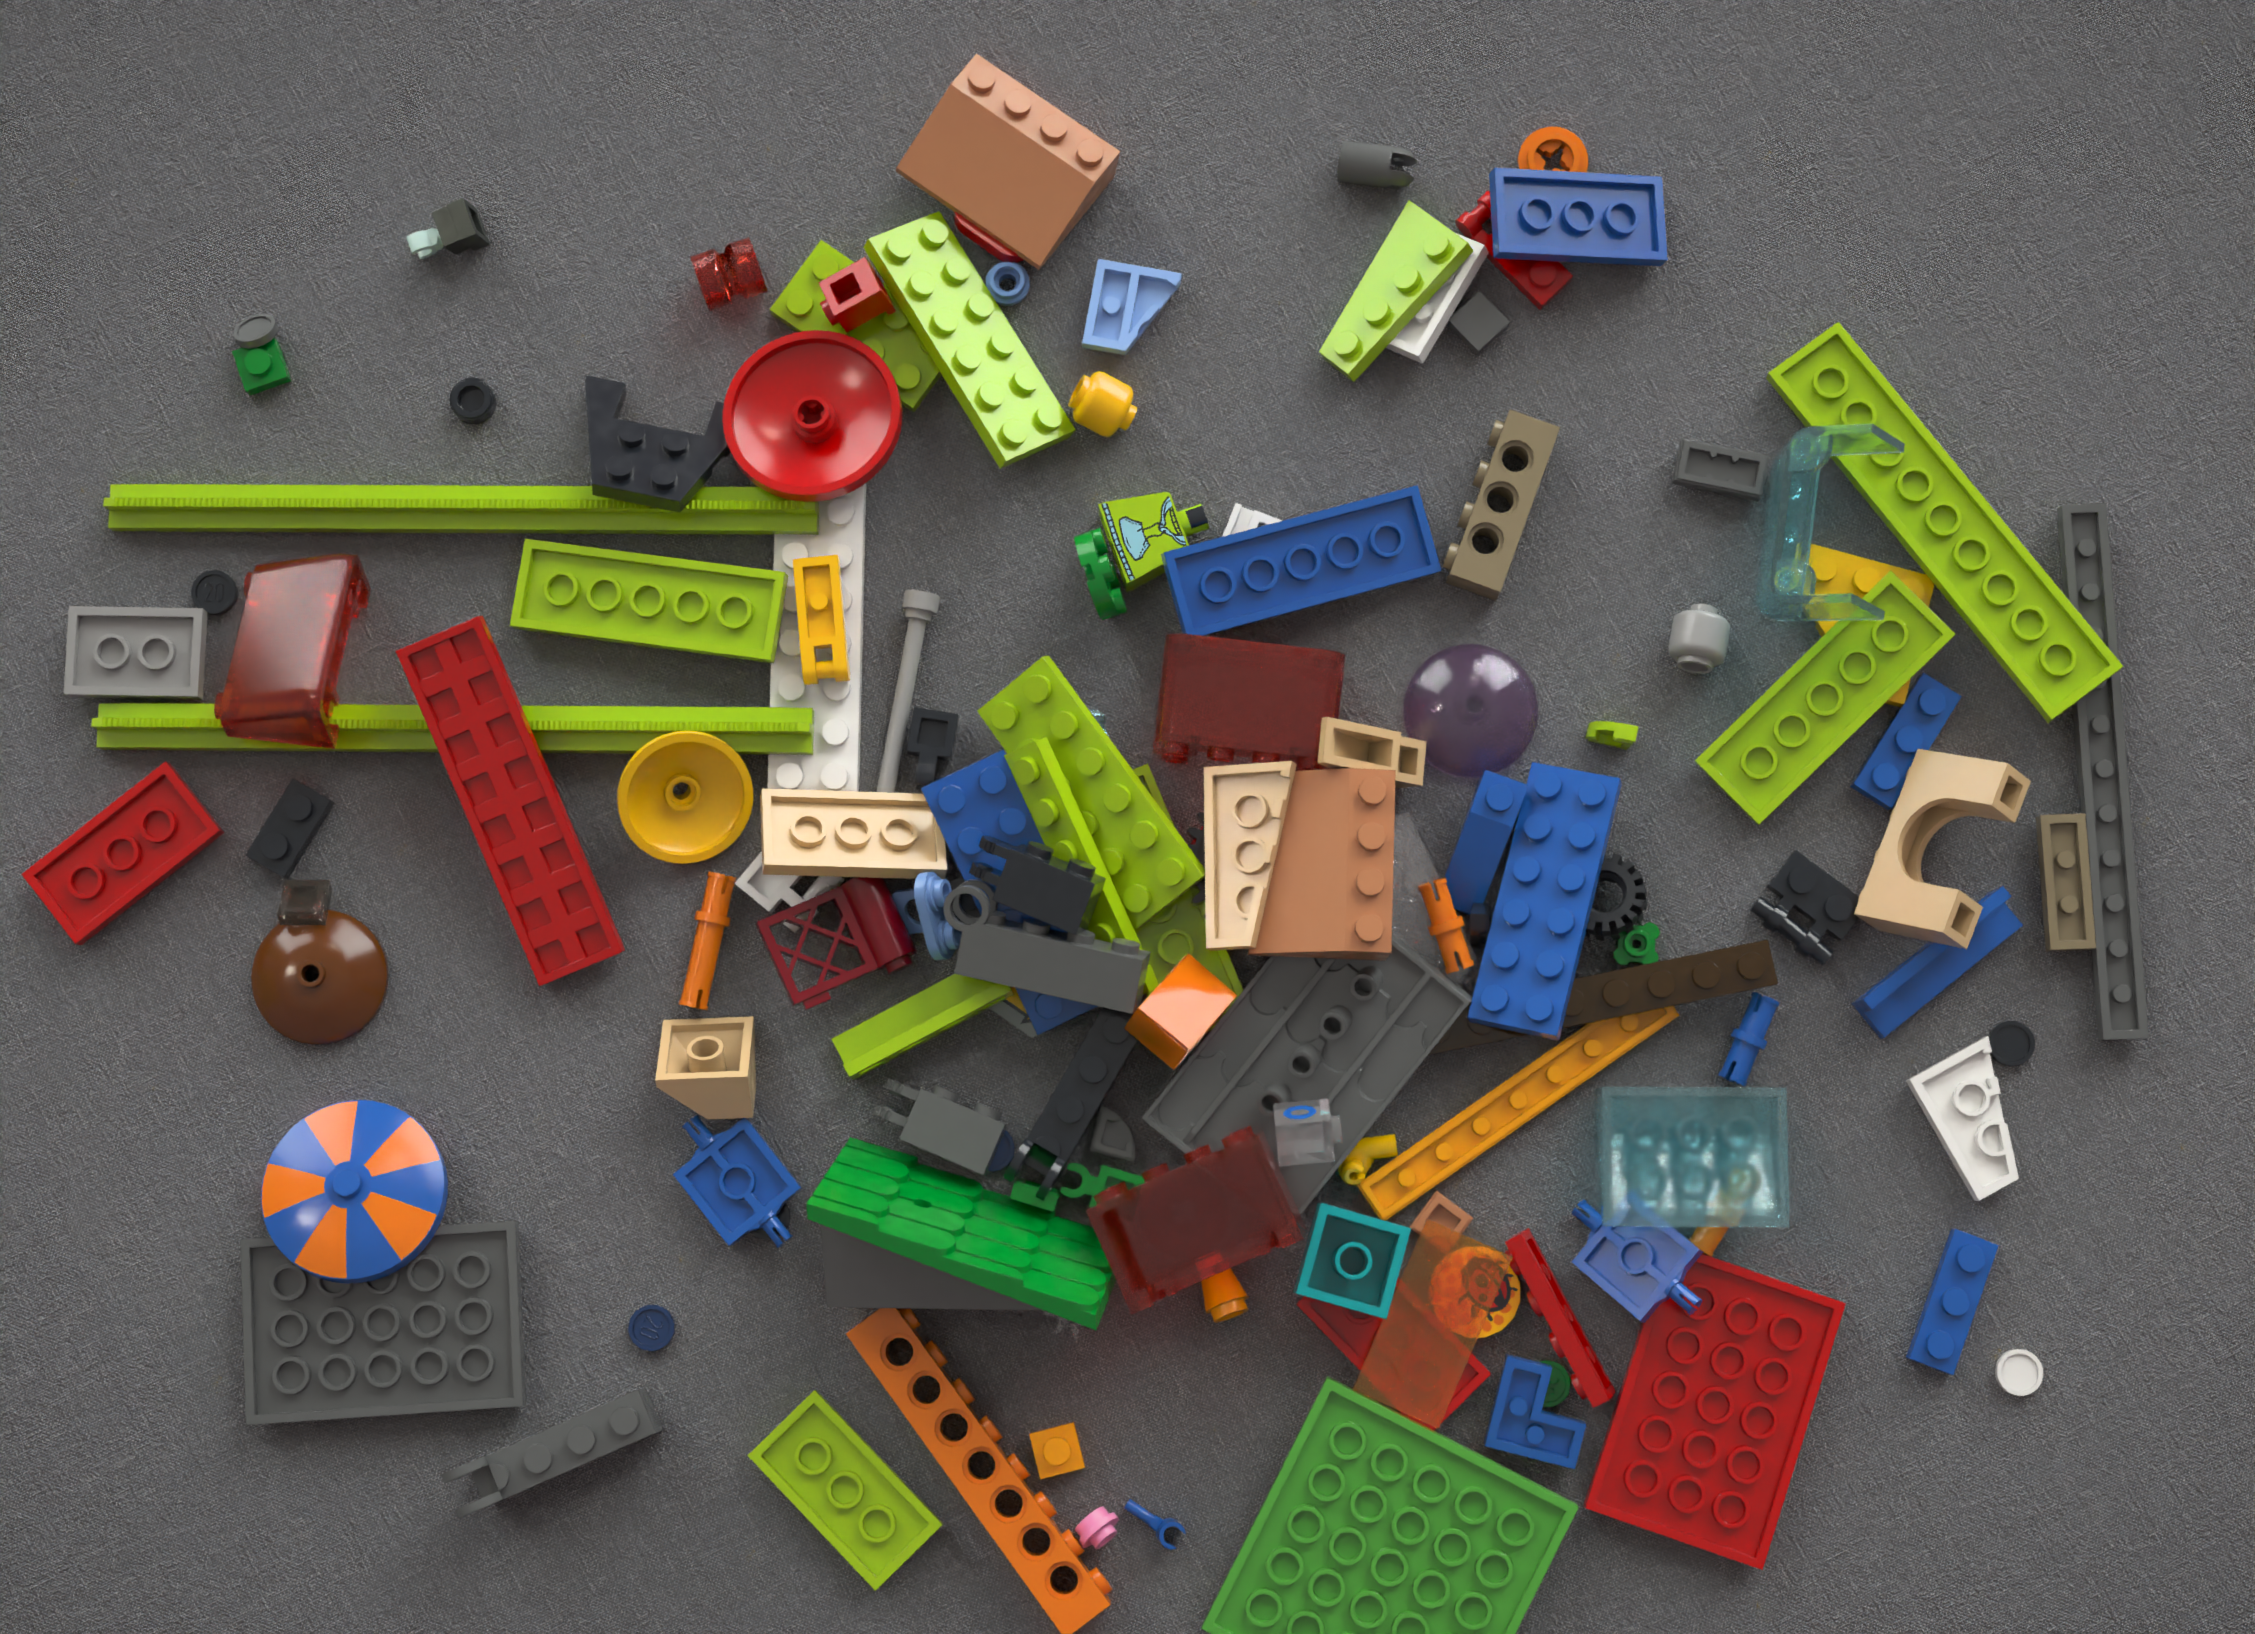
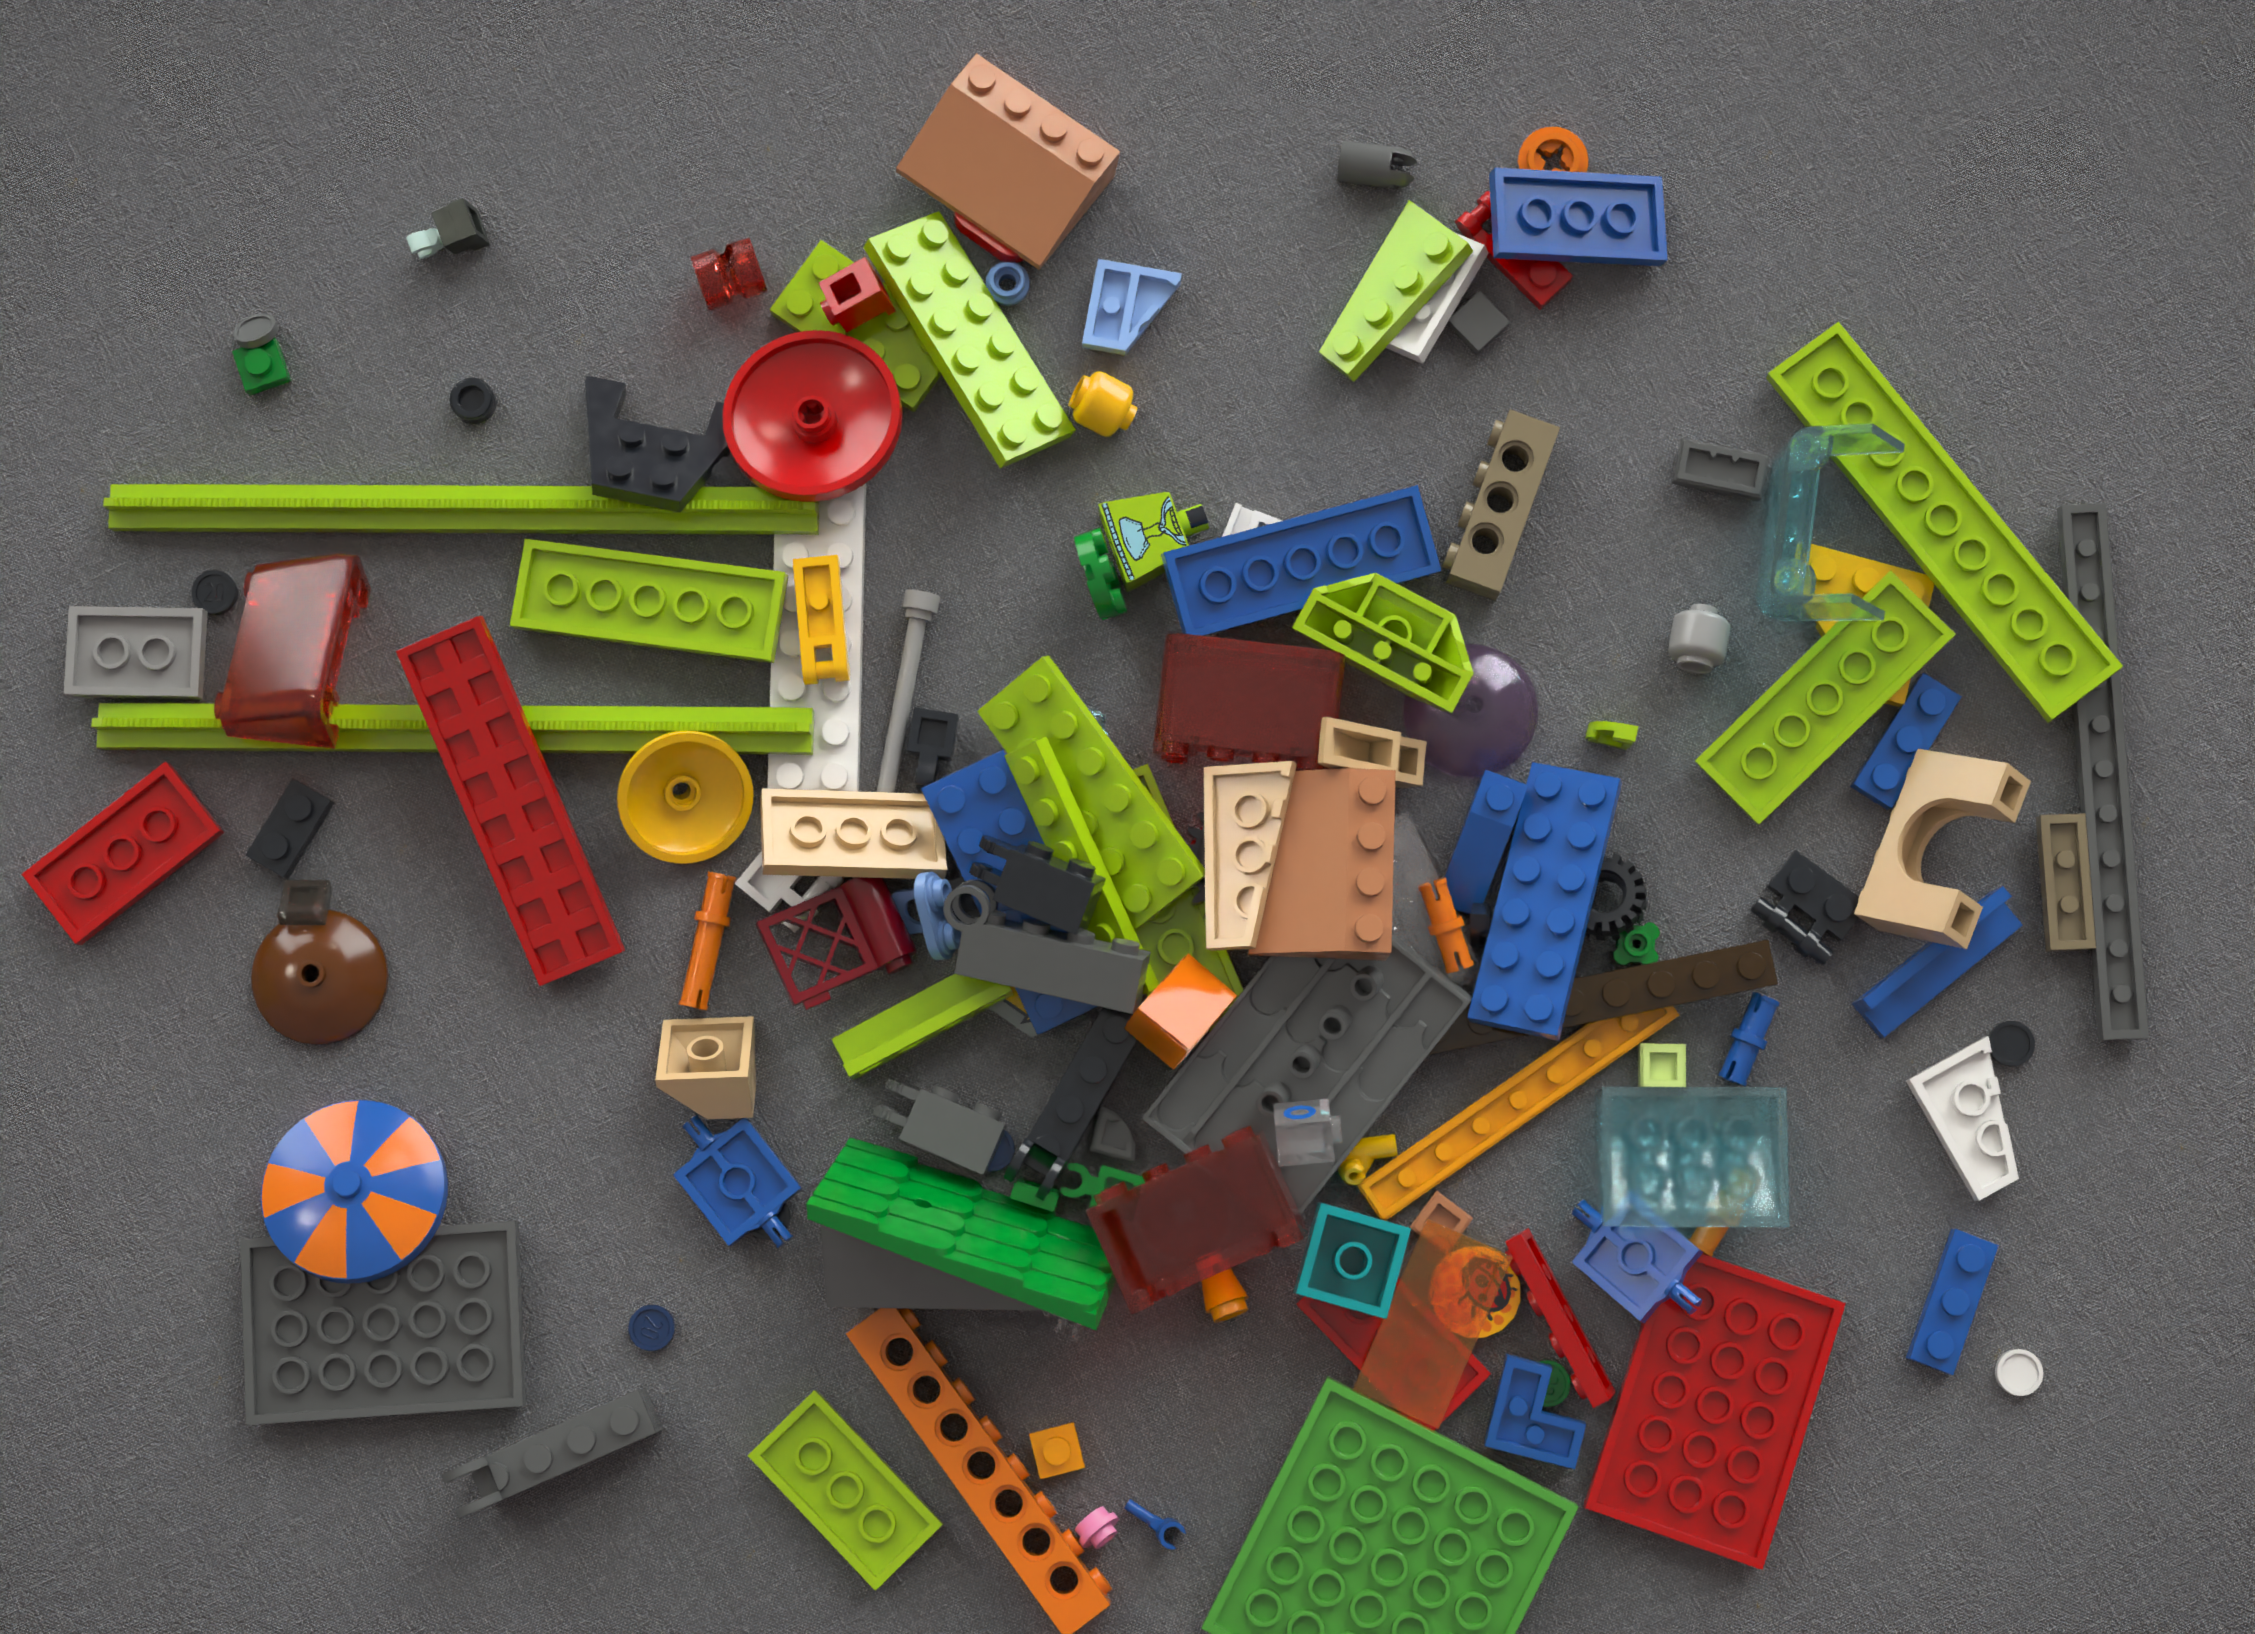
(1391, 637): none -> lime wedge
(1661, 1065): none -> yellowish green tile

